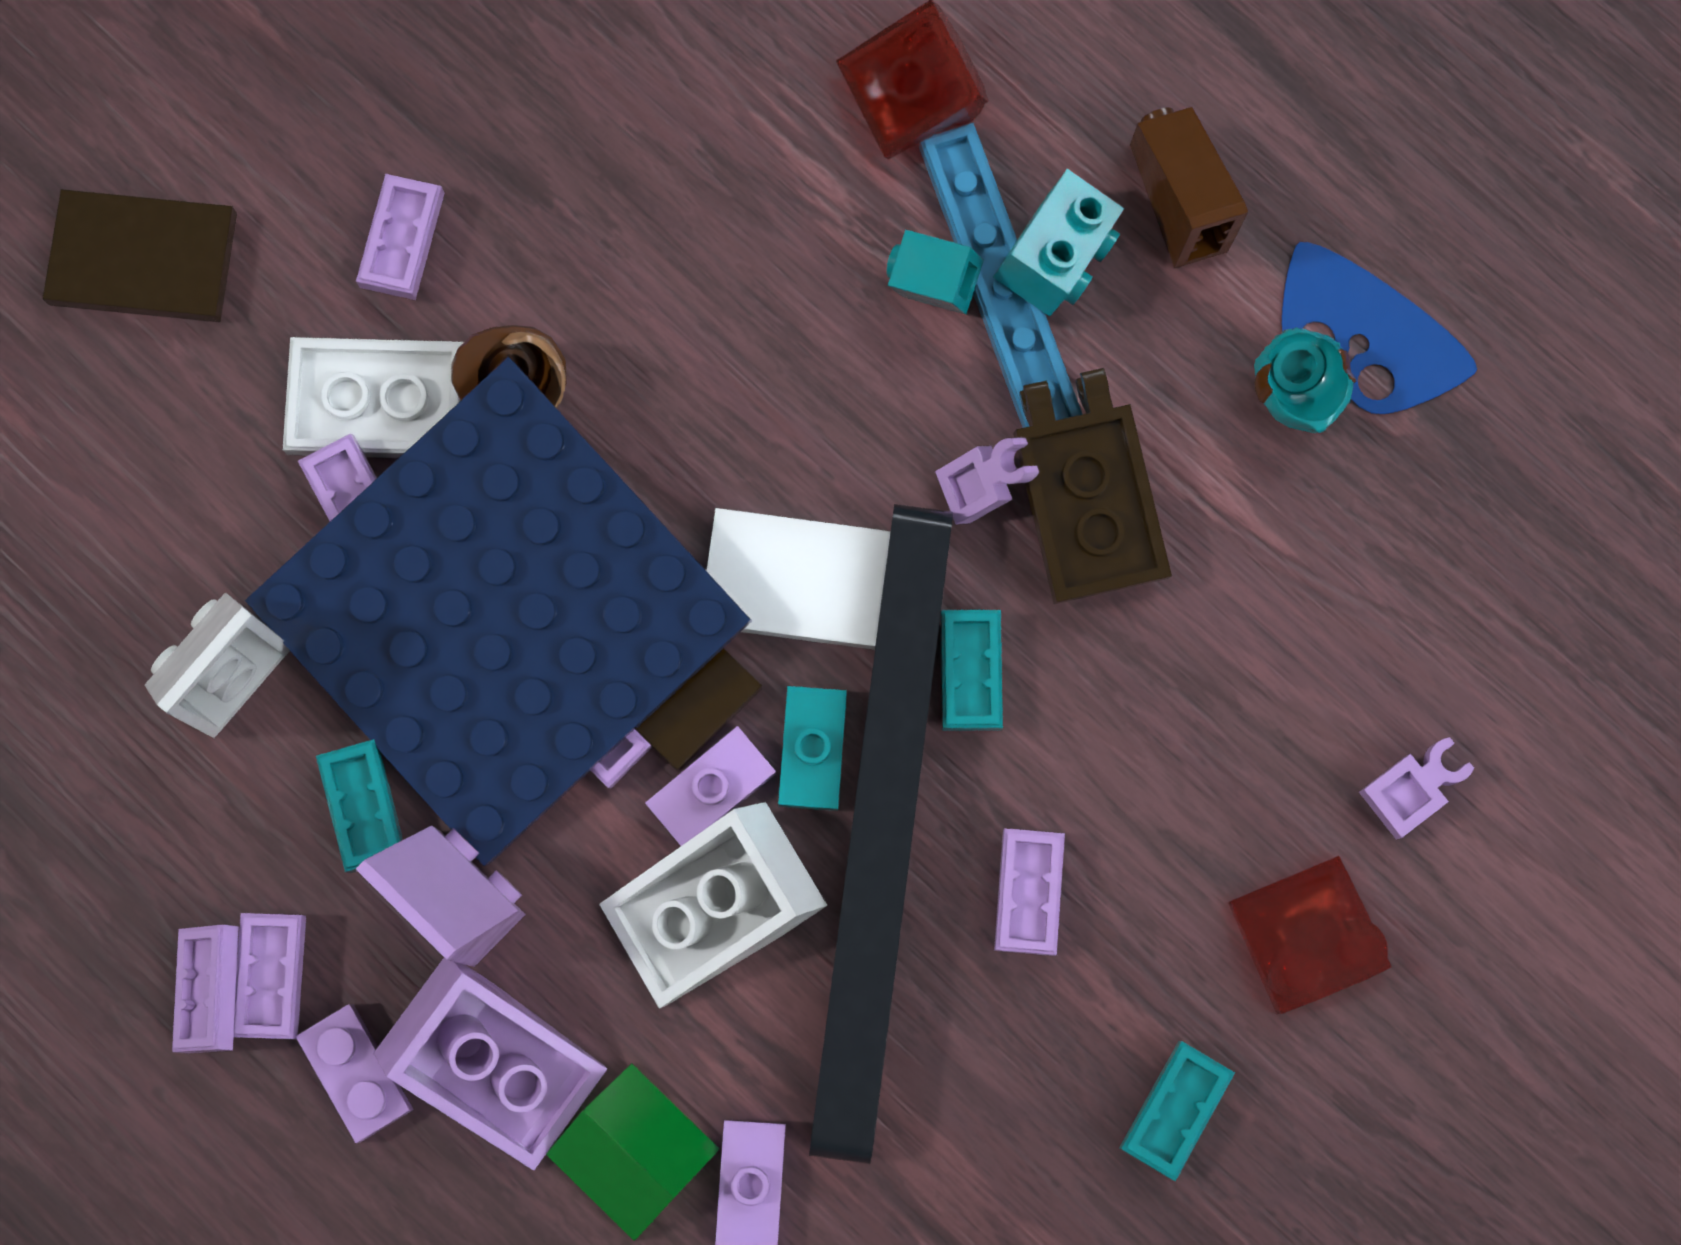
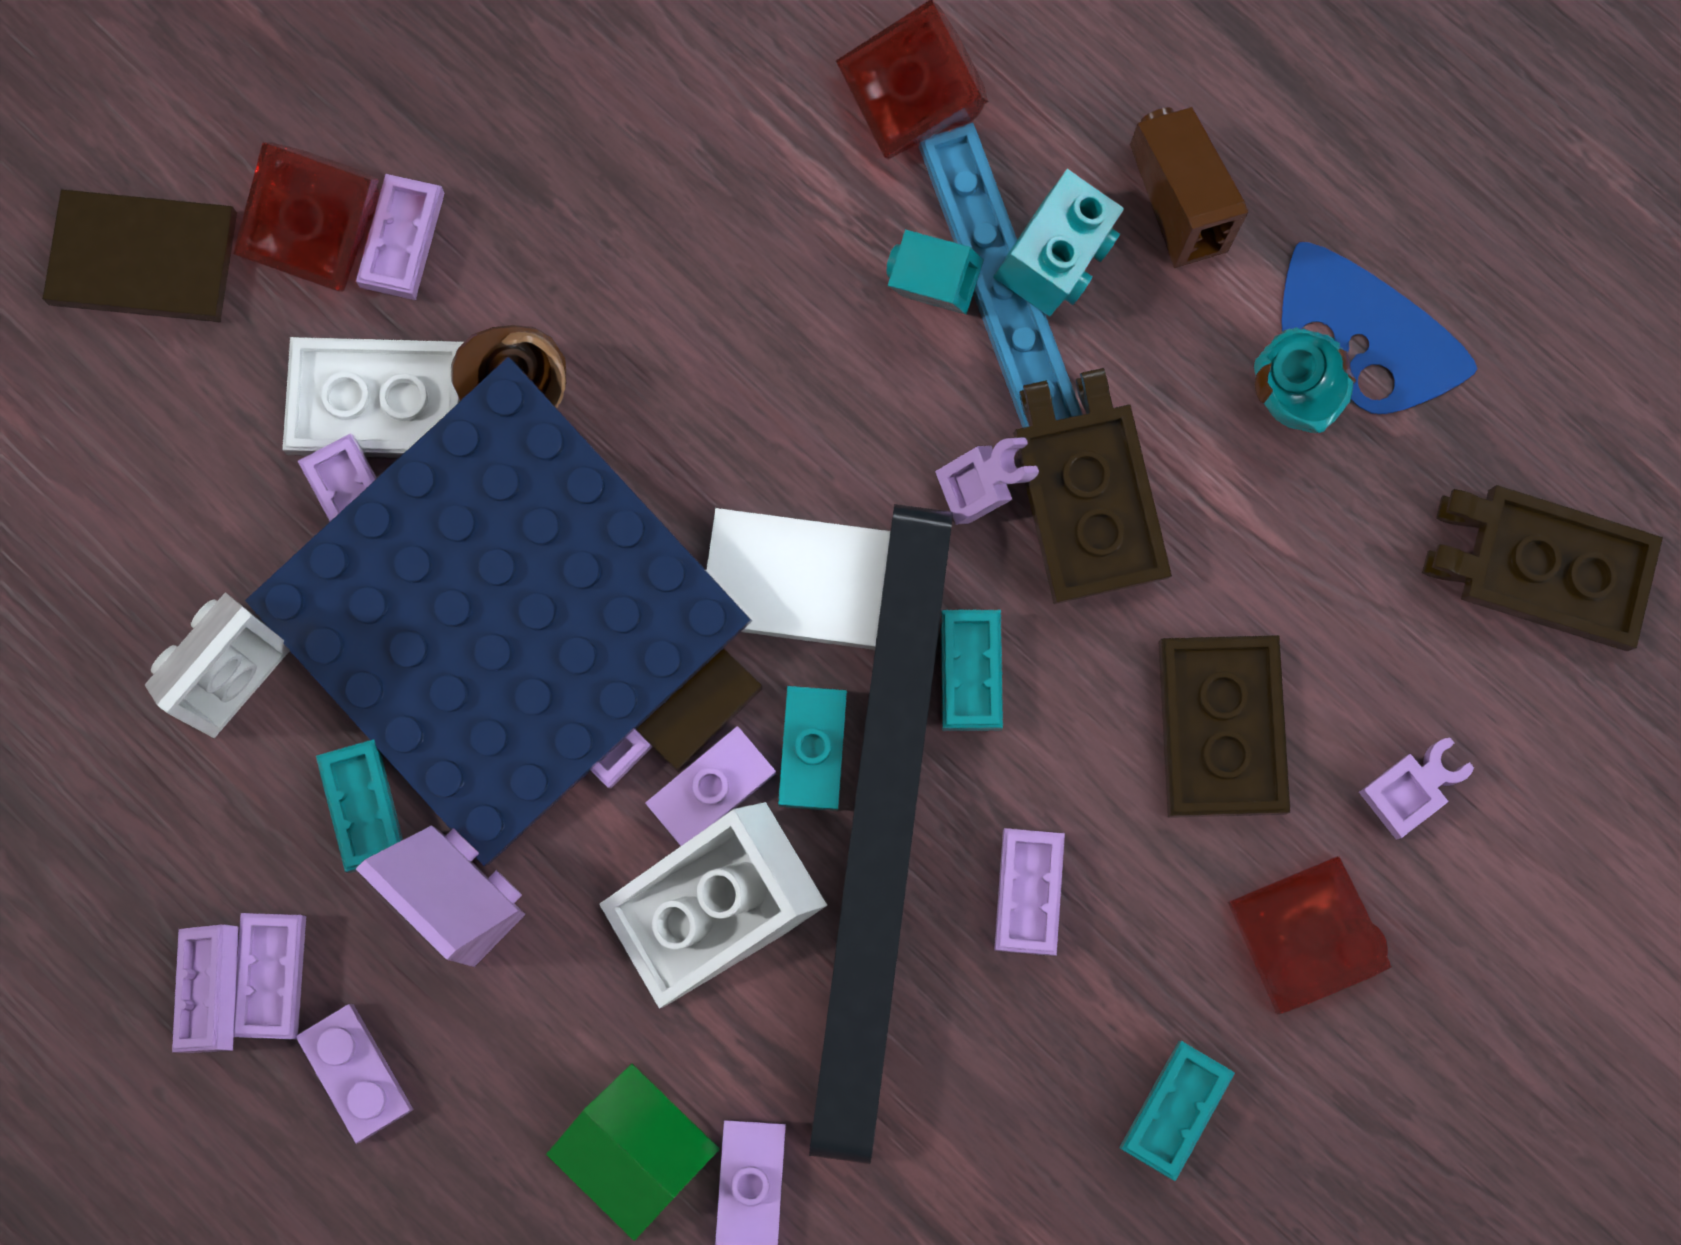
(306, 215): none -> clear red slope
(488, 1062): lavender slope -> none
(1224, 726): none -> dark brown tile
(1550, 564): none -> dark brown tile

